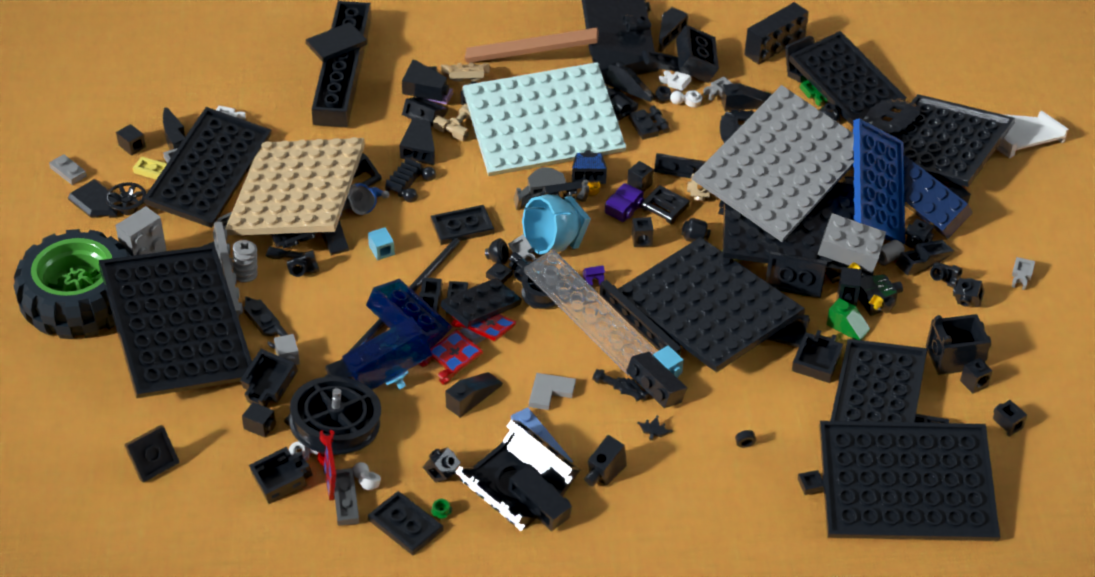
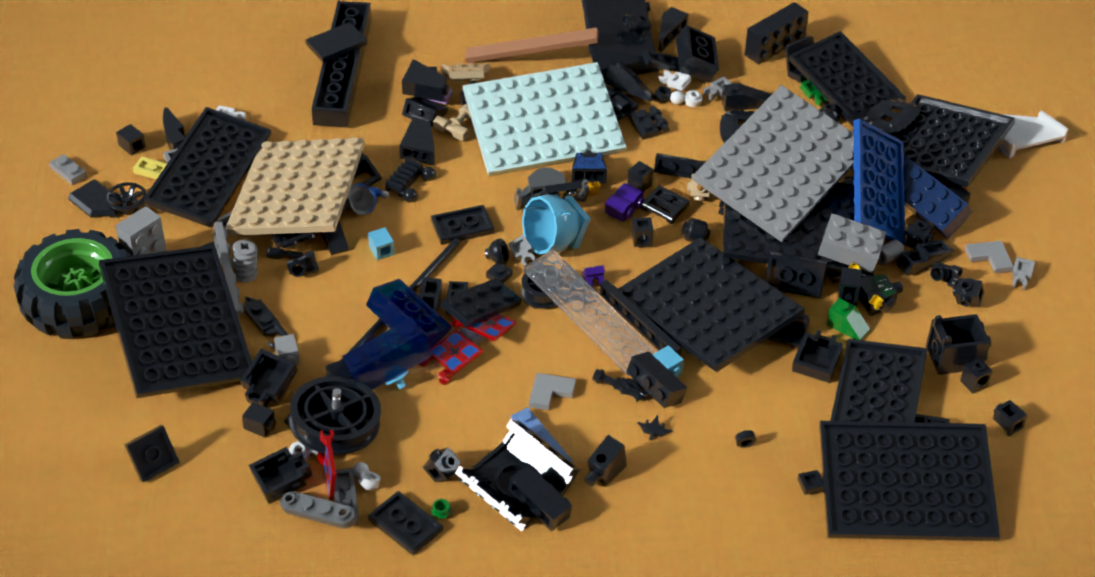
(318, 510): none -> dark grey plate
(470, 392): black slope -> none
(518, 264): black plate -> none
(991, 251): none -> light grey tile

